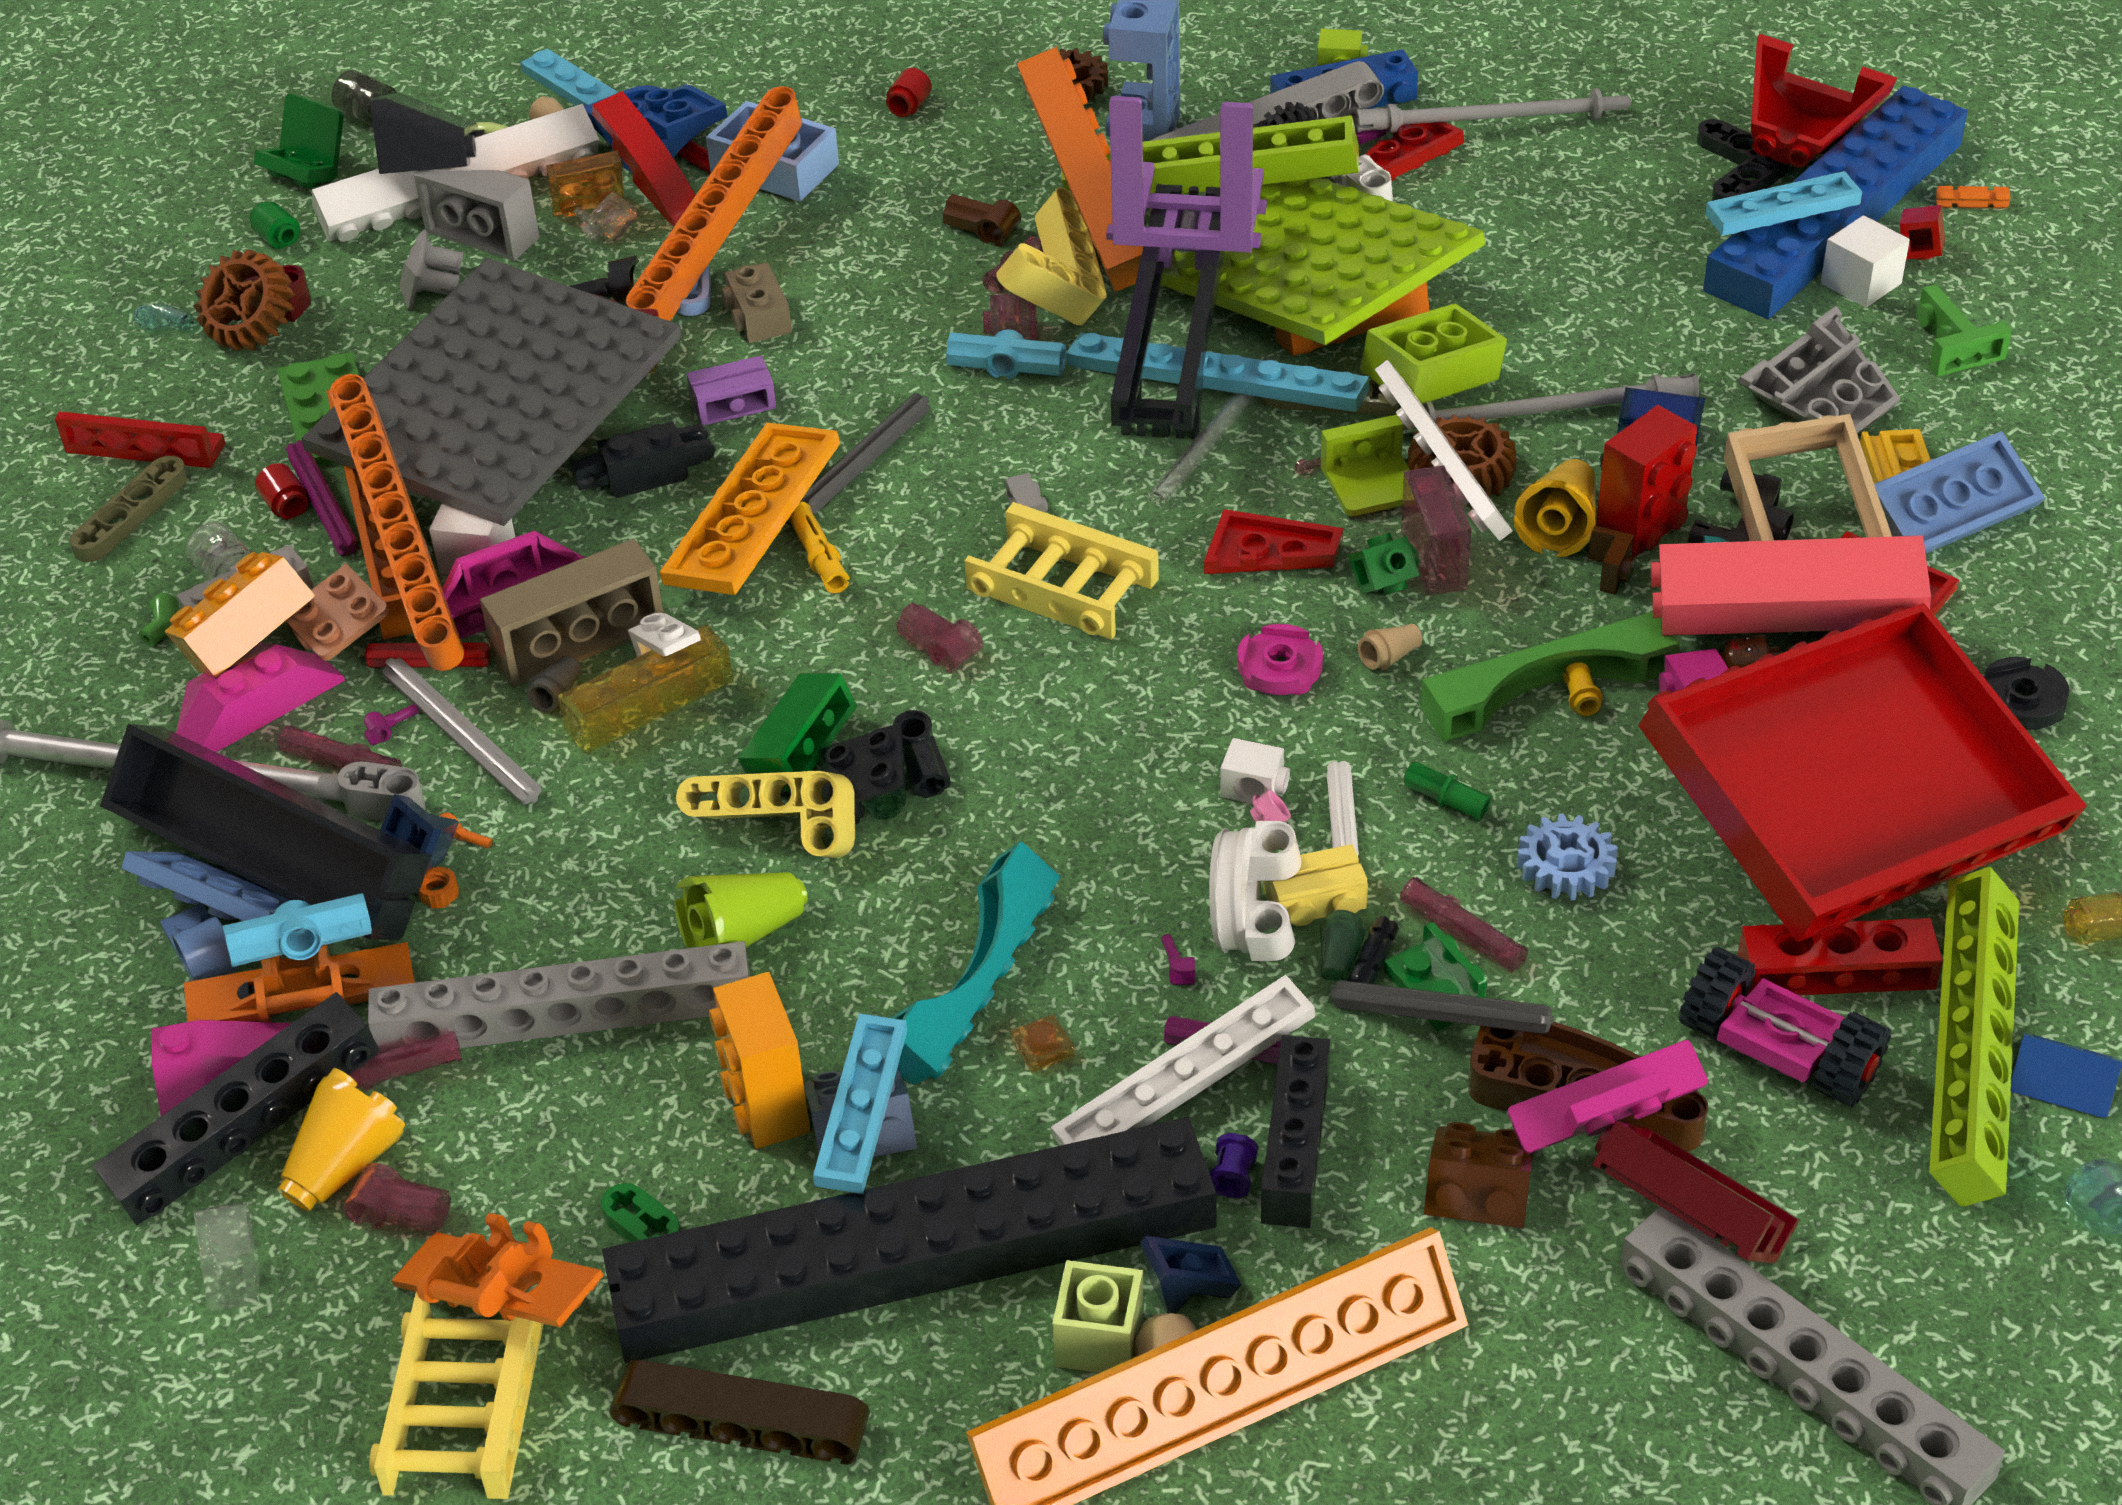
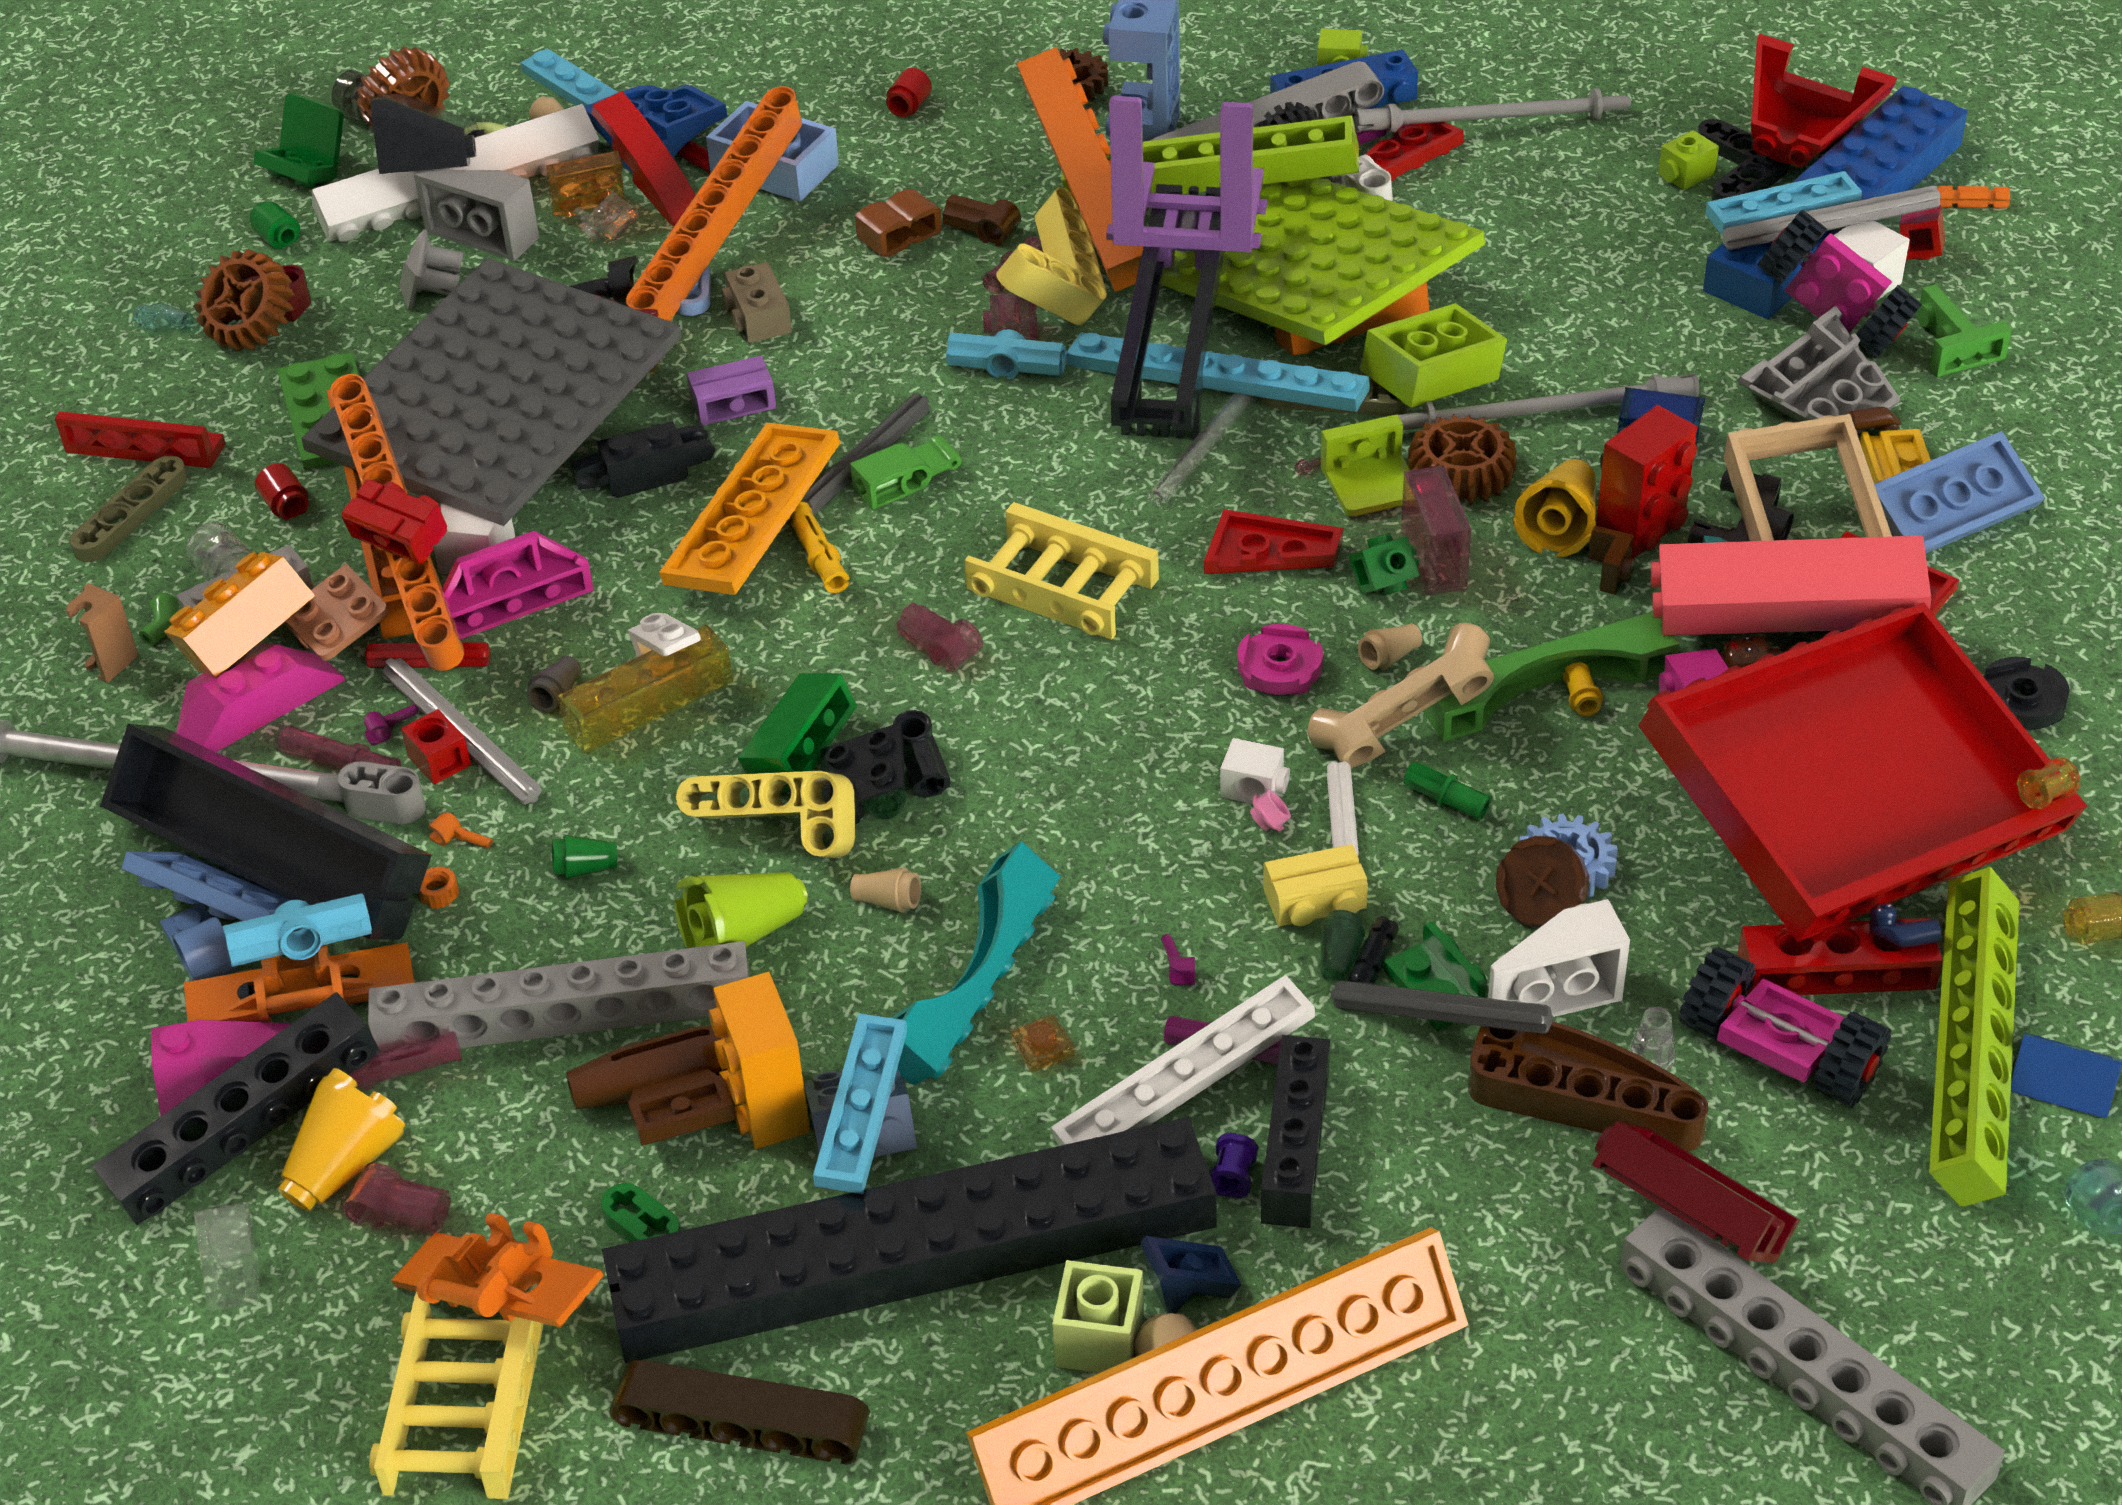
(106, 630): none -> medium nougat hinge
(322, 499): magenta axle -> none
(395, 520): none -> red brick
(404, 72): none -> dark orange gear
(418, 828): dark blue slope -> none
(436, 746): none -> red brick
(571, 611): dark tan brick -> none
(581, 856): none -> green cone
(664, 1080): none -> reddish brown plate
(889, 889): none -> tan cone
(898, 222): none -> dark orange brick
(901, 470): none -> bright green piece
(1025, 492): light grey piece -> none
(1236, 873): white piece -> none
(1431, 439): white plate -> none
(1448, 914): clear pink pin -> none
(1458, 671): none -> tan plate
(1478, 1176): reddish brown bracket -> none
(1541, 879): none -> reddish brown tile
(1567, 962): none -> white slope
(1608, 1096): dark pink bracket -> none
(1655, 1038): none -> clear cone
(1688, 160): none -> lime brick
(1836, 216): none -> light grey axle
(1838, 278): none -> plate
(1877, 417): none -> reddish brown arm
(1899, 933): none -> dark blue arm
(2048, 783): none -> clear yellow bush

